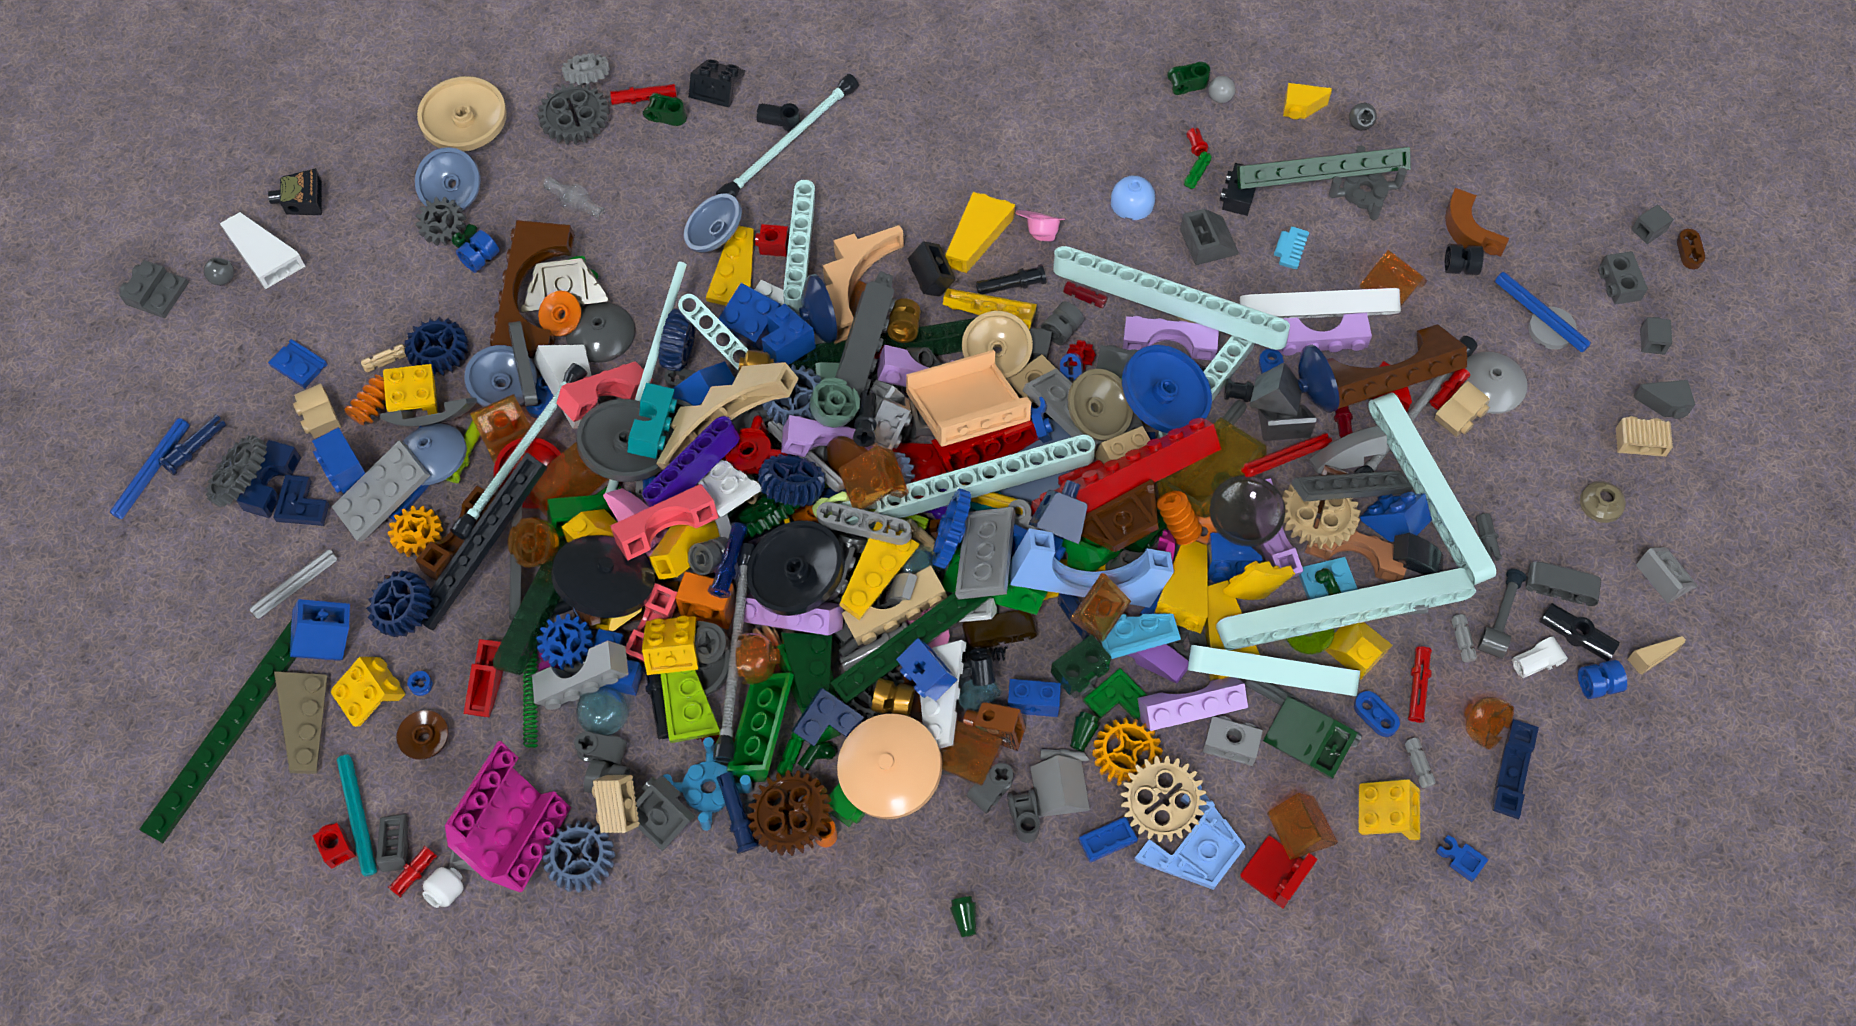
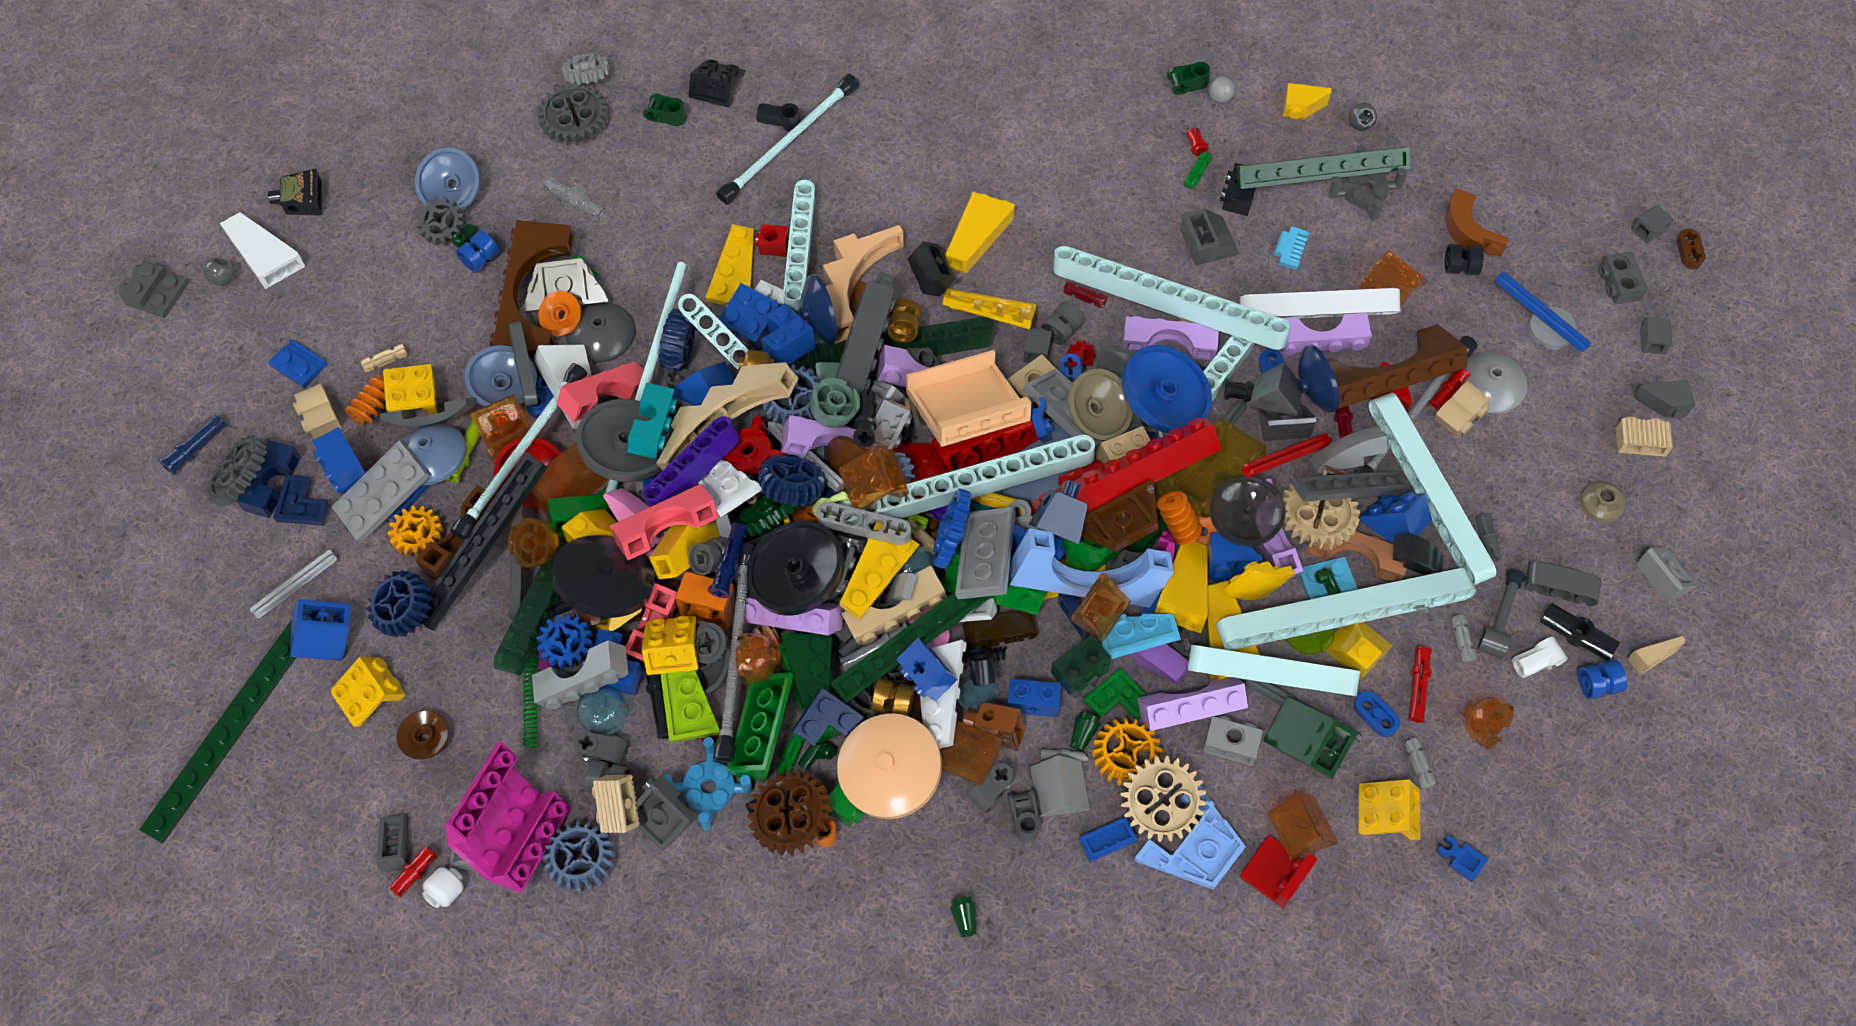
(149, 469): blue axle -> none
(302, 711): dark tan wing -> none
(341, 852): red brick -> none
(356, 815): teal axle -> none
(422, 676): blue bush -> none
(434, 335): dark blue gear -> none
(462, 113): tan dish -> none
(483, 681): red slope -> none
(641, 94): red pin -> none
(713, 223): sand blue dish -> none
(739, 821): dark blue pin -> none
(1002, 331): tan dish -> none
(1020, 279): black pin -> none
(1040, 225): bright pink piece -> none
(1133, 197): light blue cylinder -> none
(1513, 769): dark blue slope -> none

